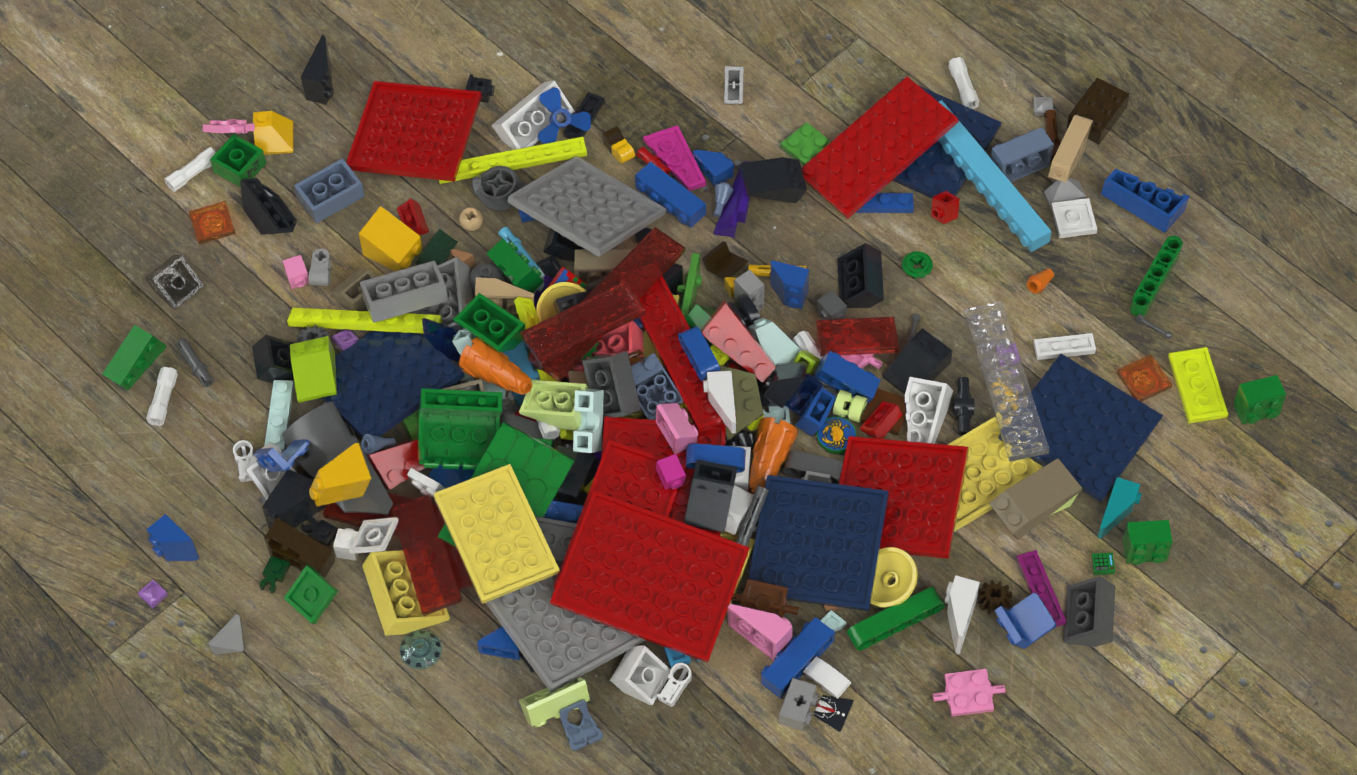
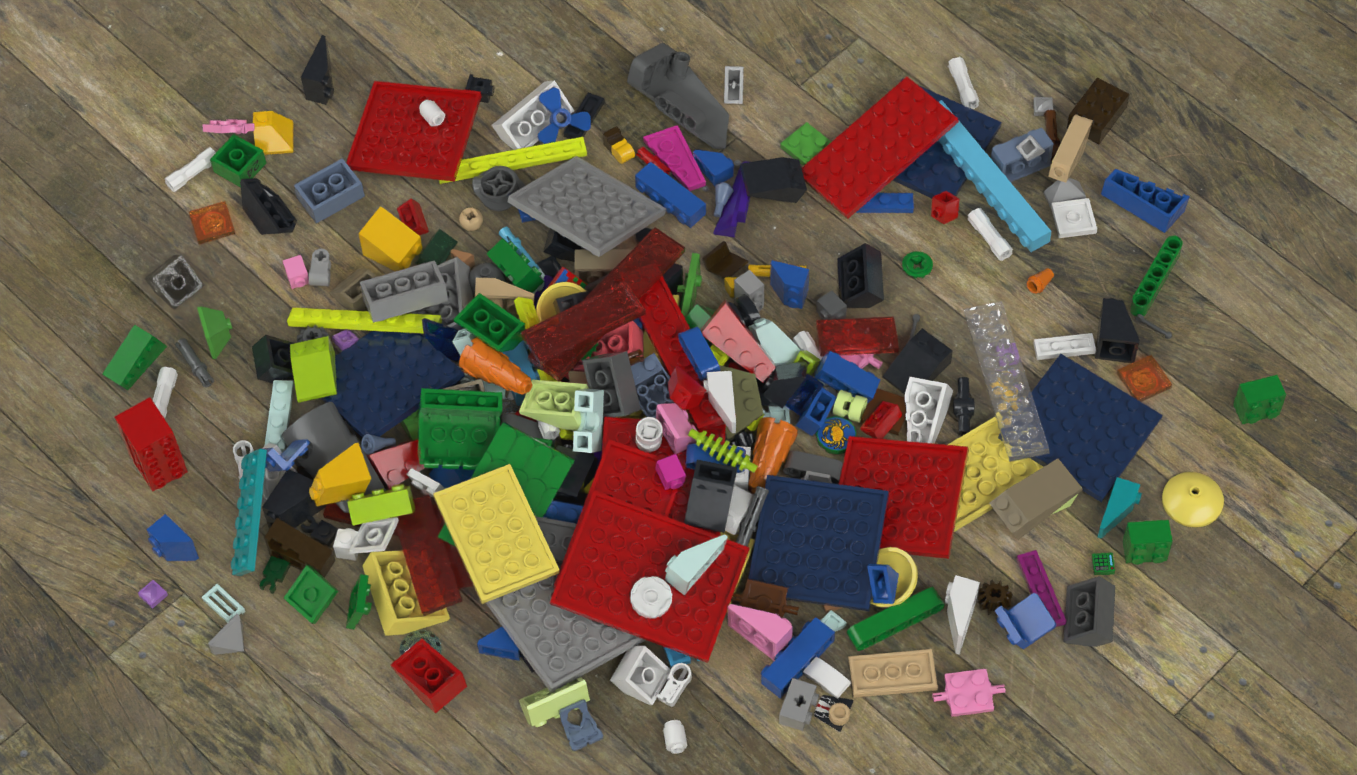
(151, 444): none -> red brick
(215, 329): none -> bright green slope
(219, 611): none -> light aqua tile
(249, 512): none -> teal plate
(357, 602): none -> green hinge
(381, 504): none -> lime brick
(429, 675): none -> red slope
(431, 113): none -> white brick
(648, 434): none -> white wheel
(651, 597): none -> white tile
(675, 736): none -> white brick
(679, 93): none -> dark grey panel
(684, 389): none -> red slope
(692, 563): none -> light aqua slope
(723, 450): none -> lime piece
(839, 714): none -> tan tile
(883, 583): none -> blue slope
(892, 673): none -> tan tile
(998, 245): none -> white axle
(1030, 148): none -> light grey slope
(1116, 333): none -> black slope
(1191, 508): none -> light yellow dish
(1198, 385): neon yellow tile -> none

